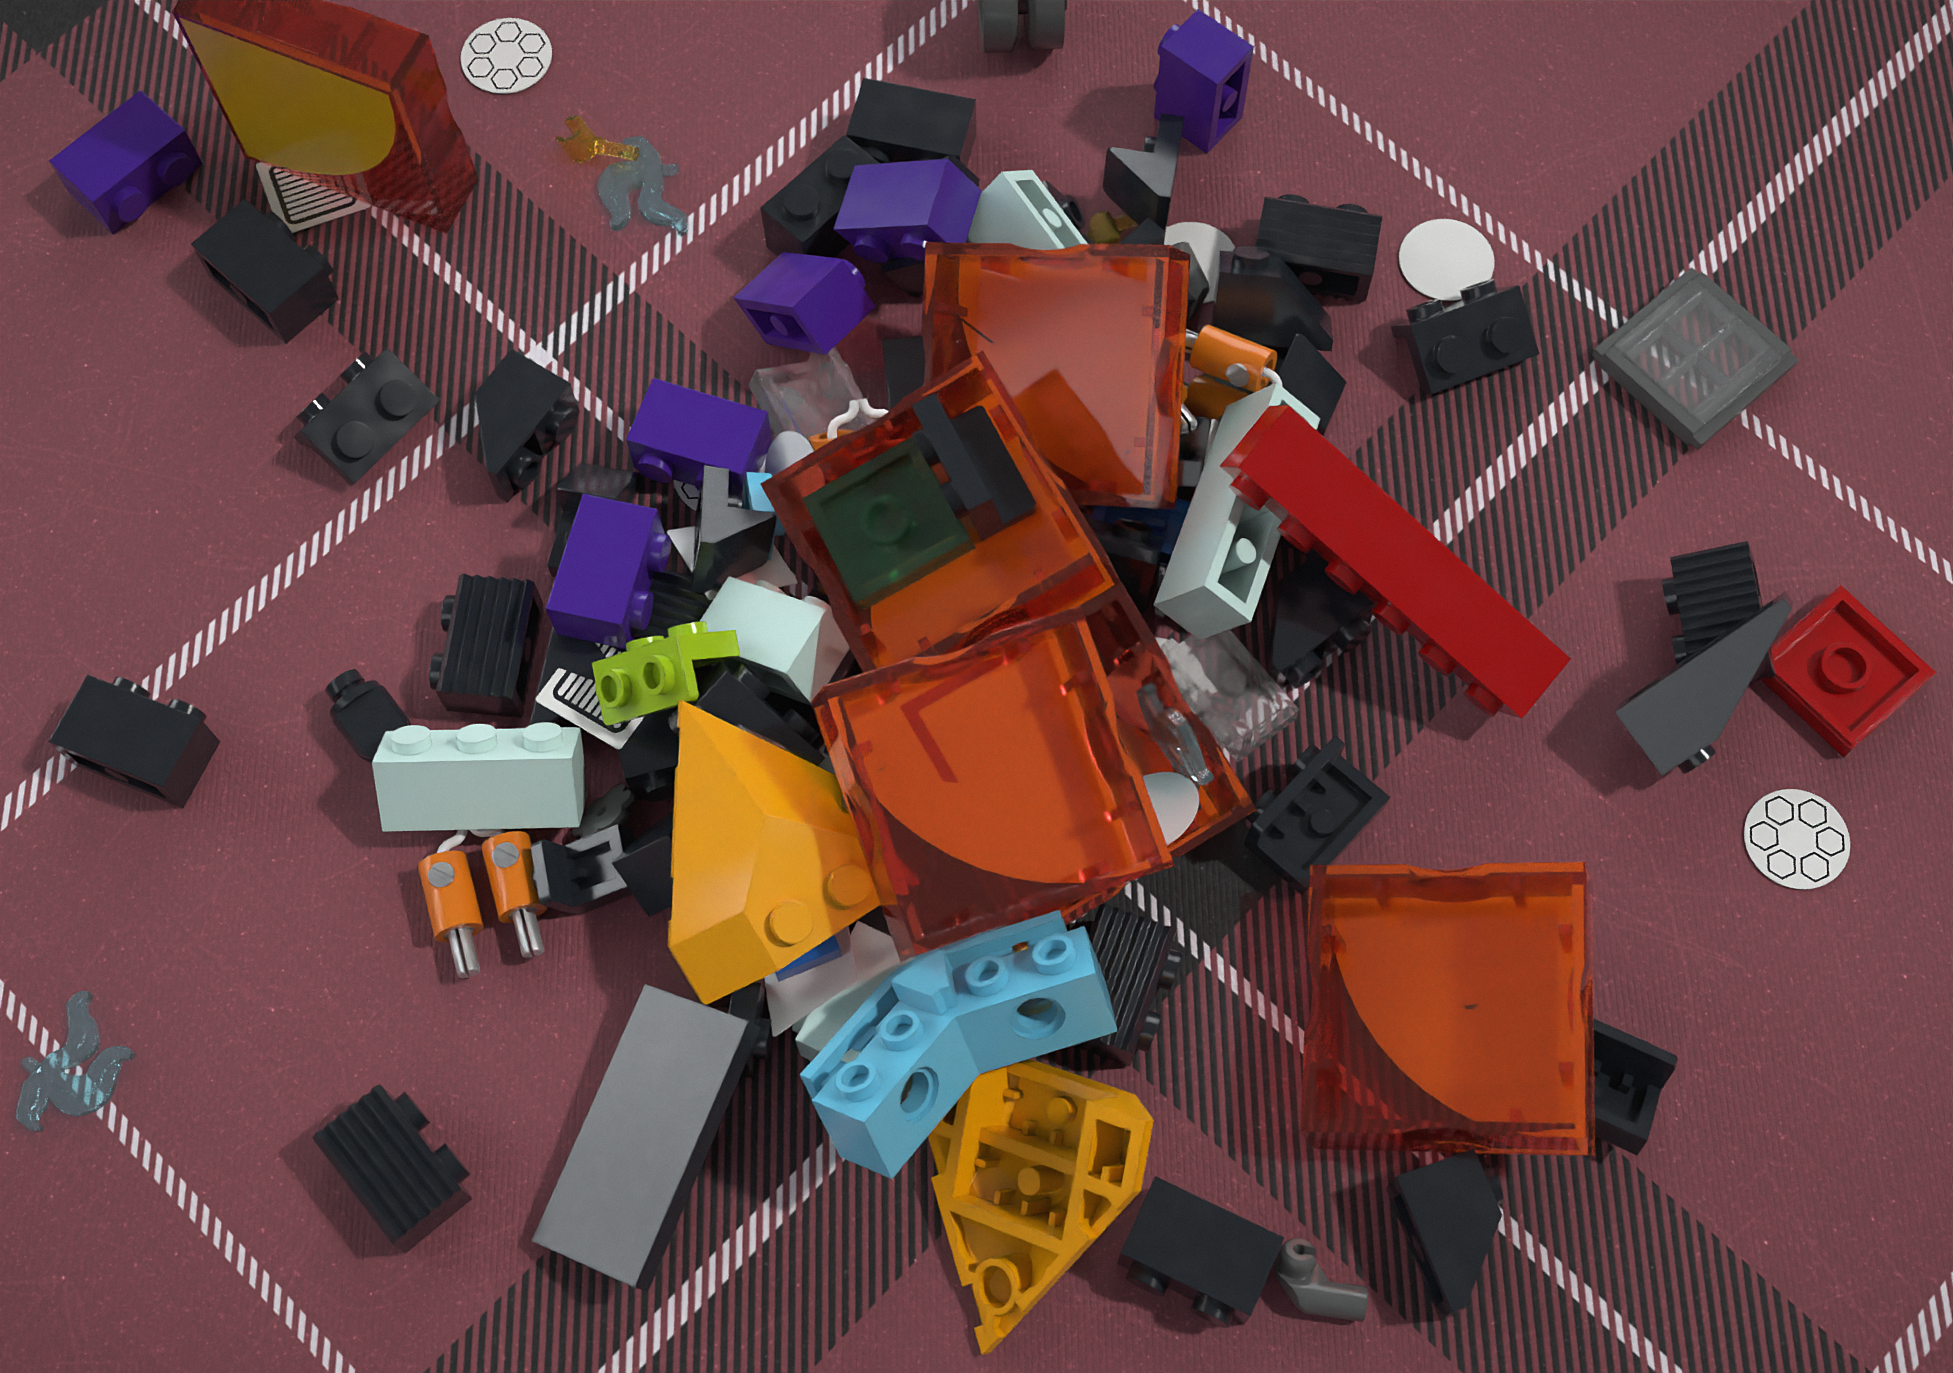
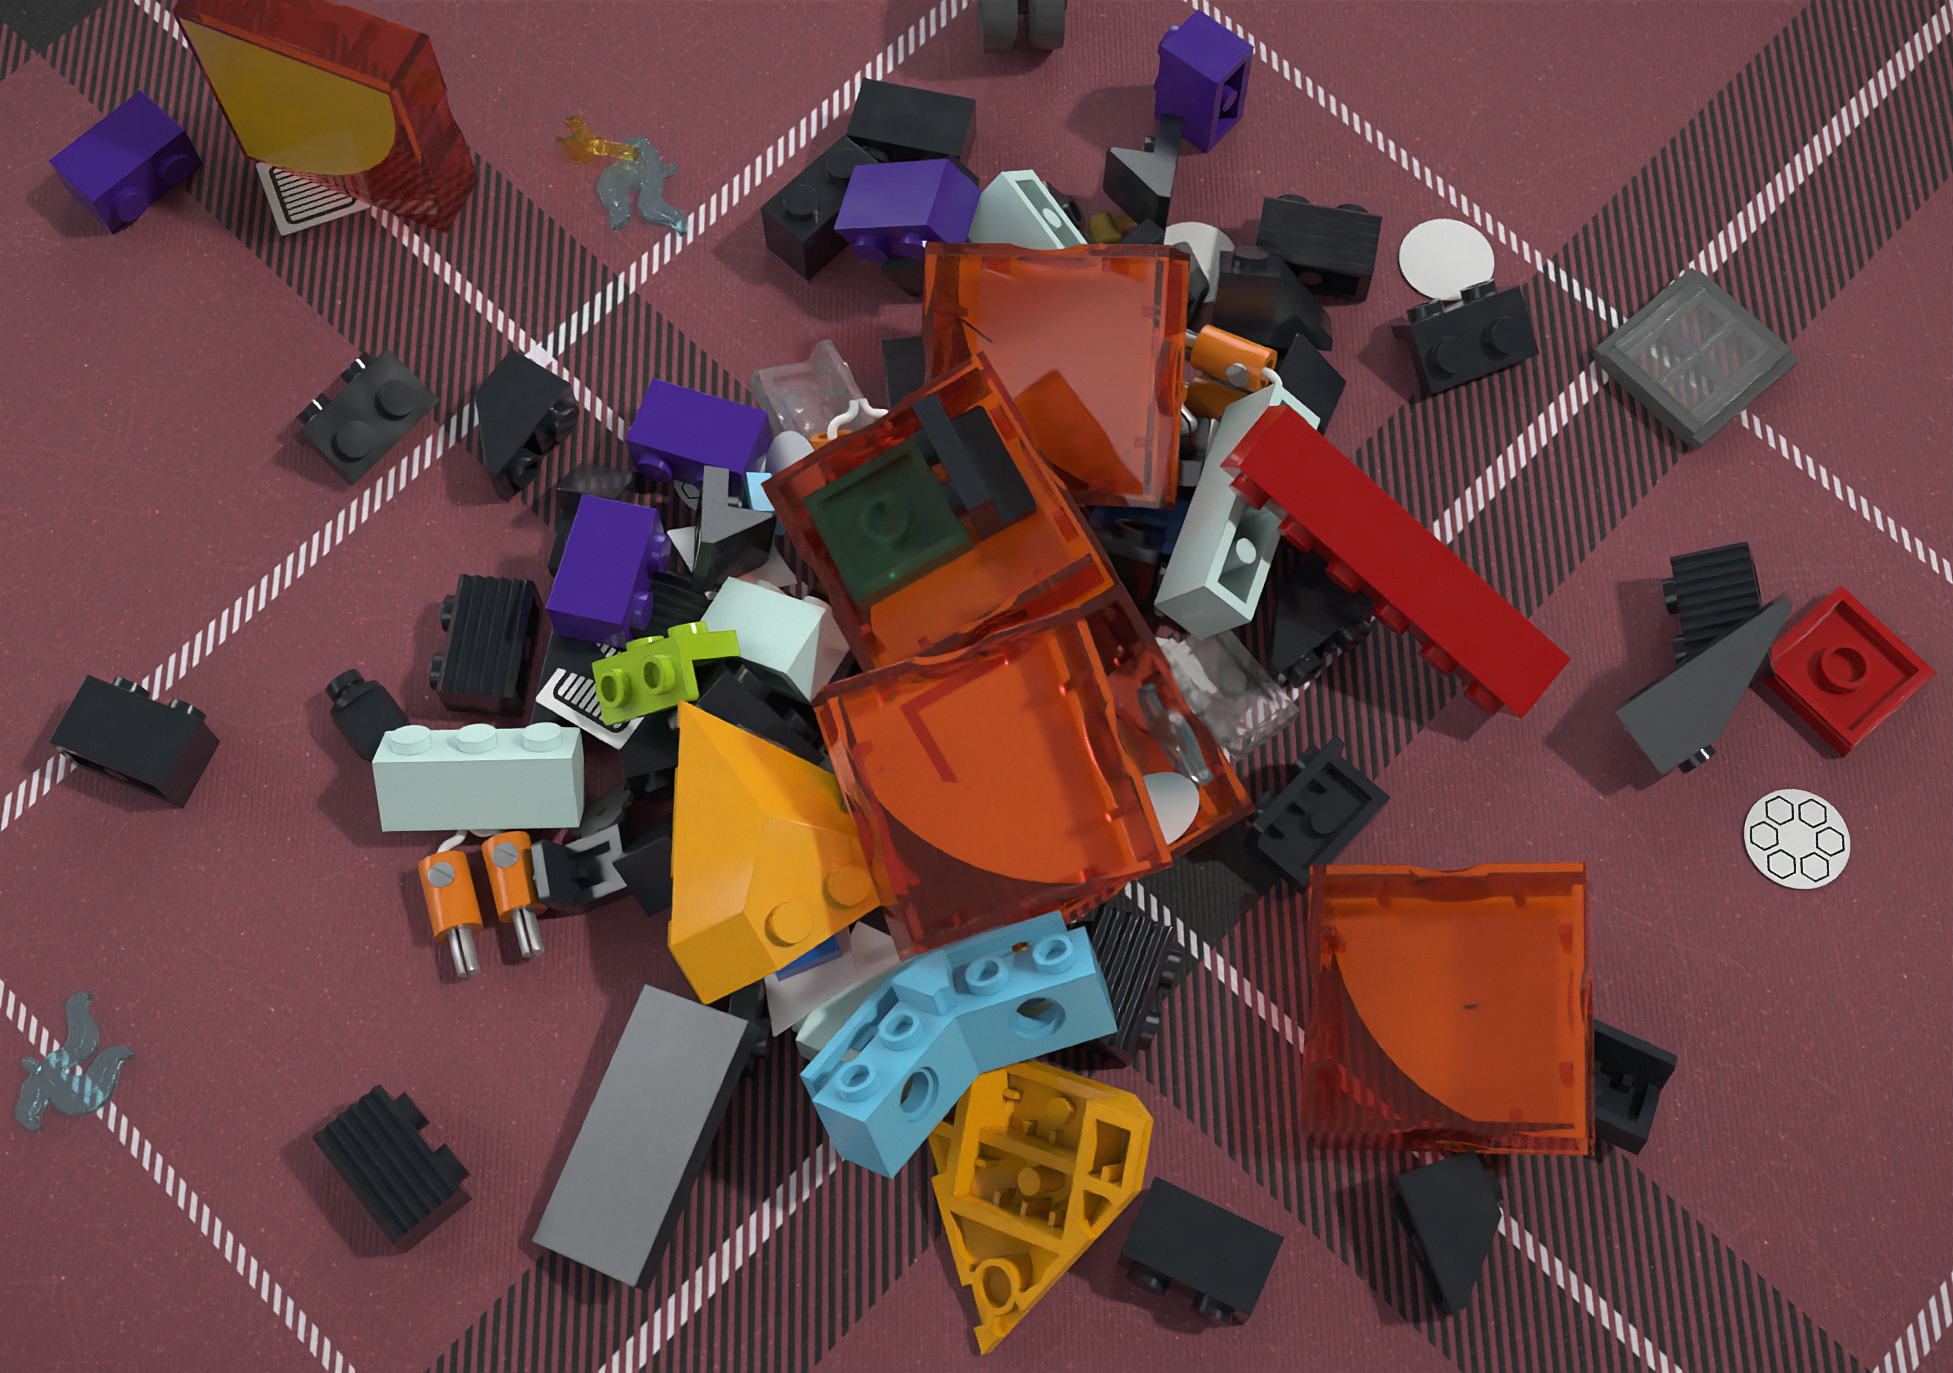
(267, 270): black brick -> none
(506, 55): white sticker -> none
(805, 301): dark purple brick -> none
(1311, 1289): dark grey arm -> none

